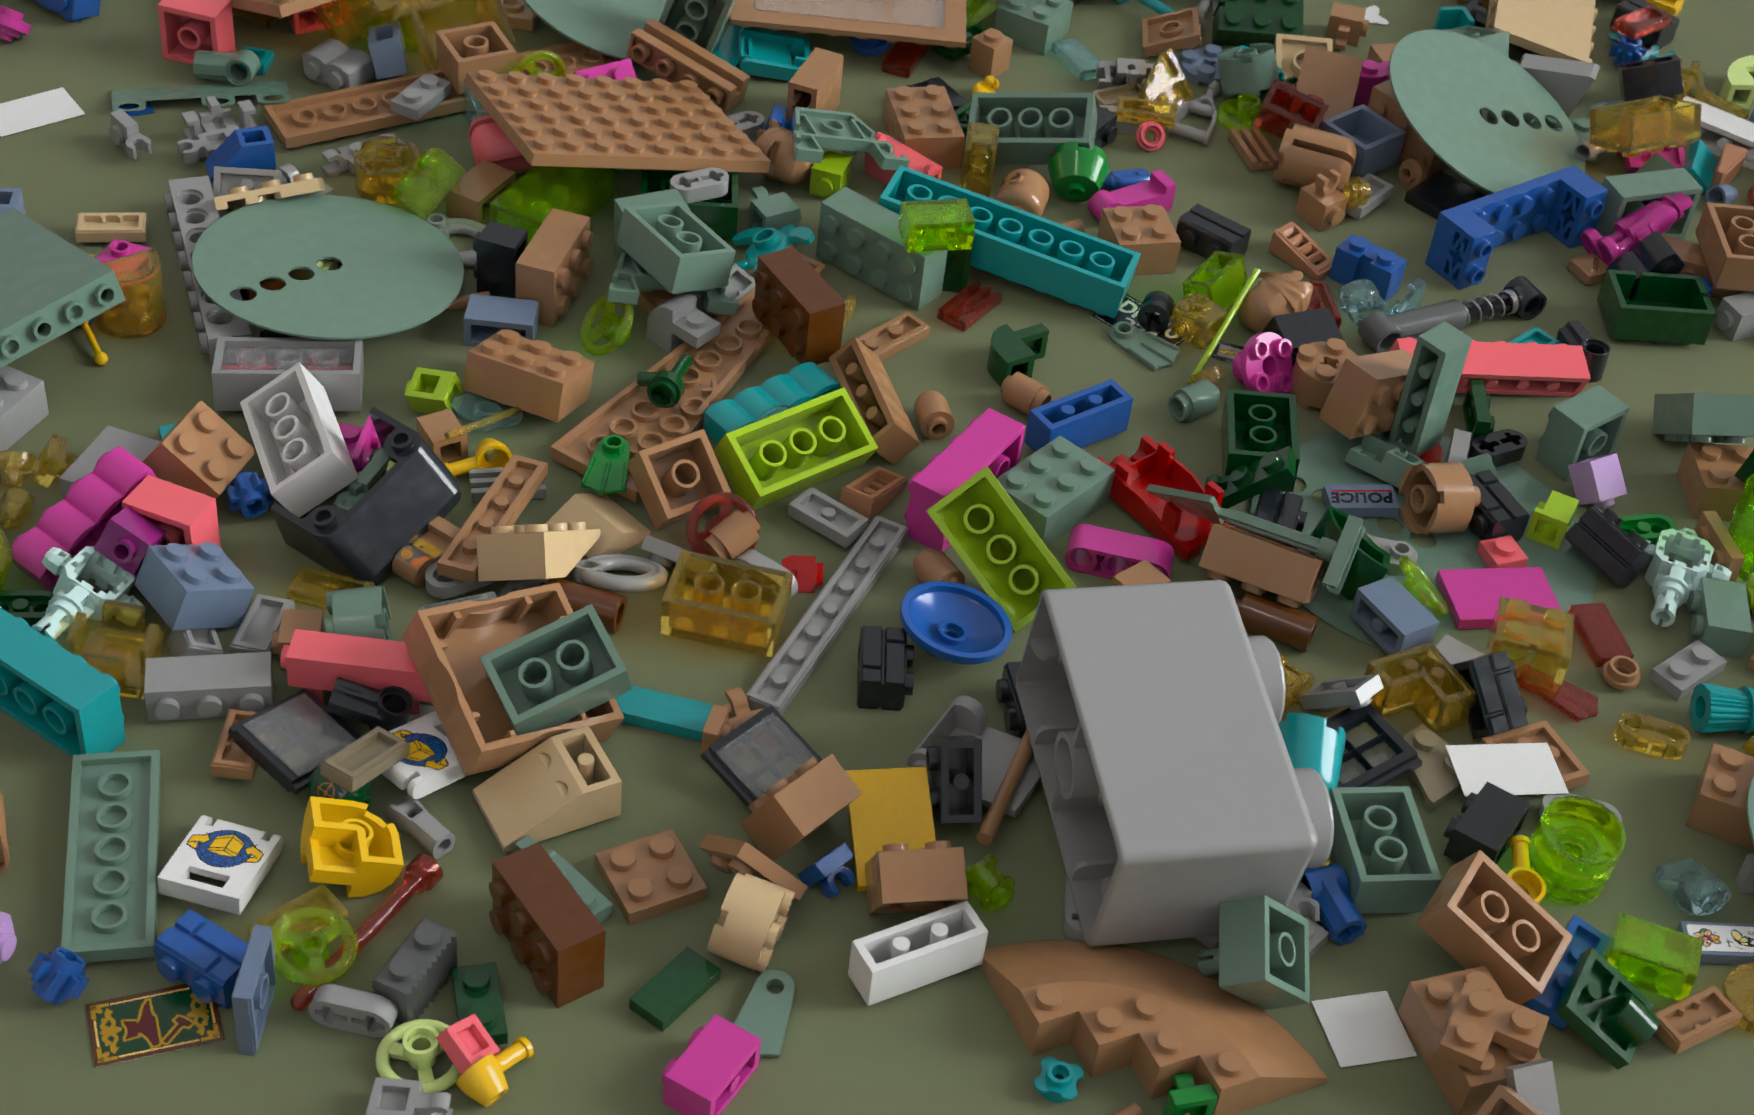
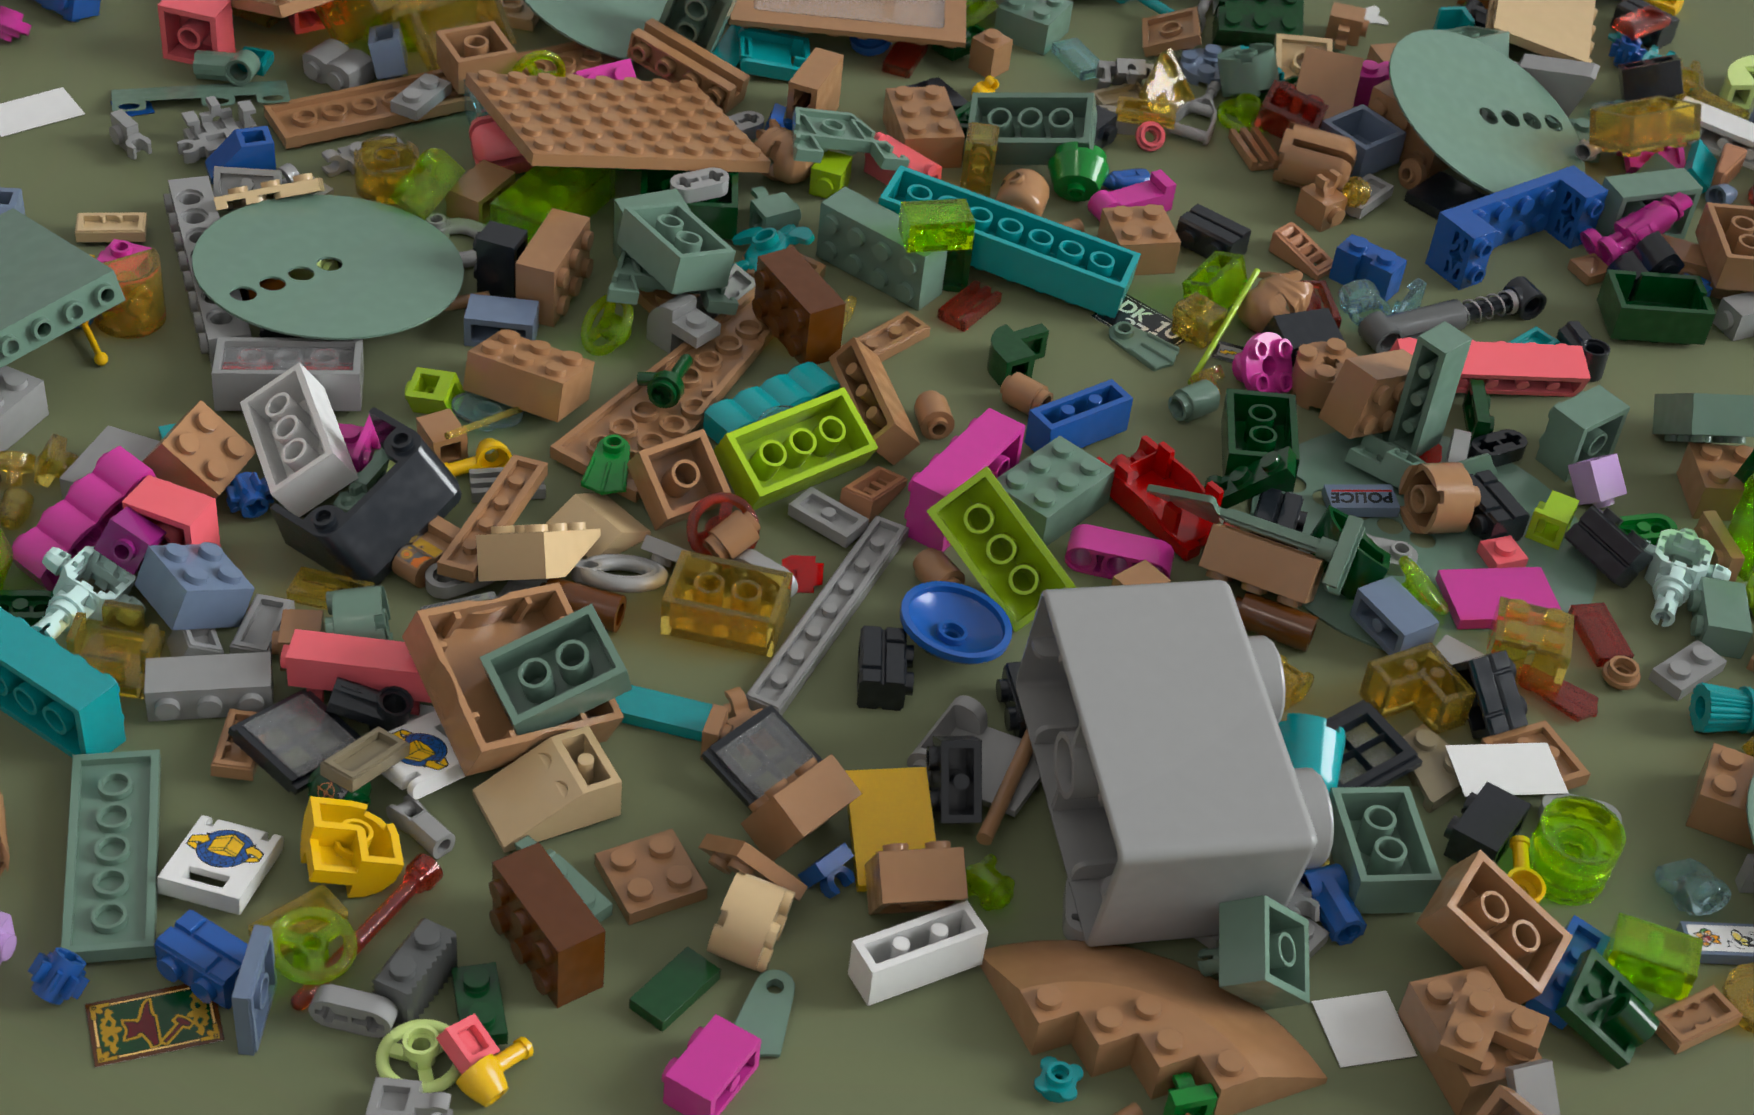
(1155, 302): black wheel -> none
(1340, 692): light grey plate -> none
(1652, 736): clear yellow beam -> none

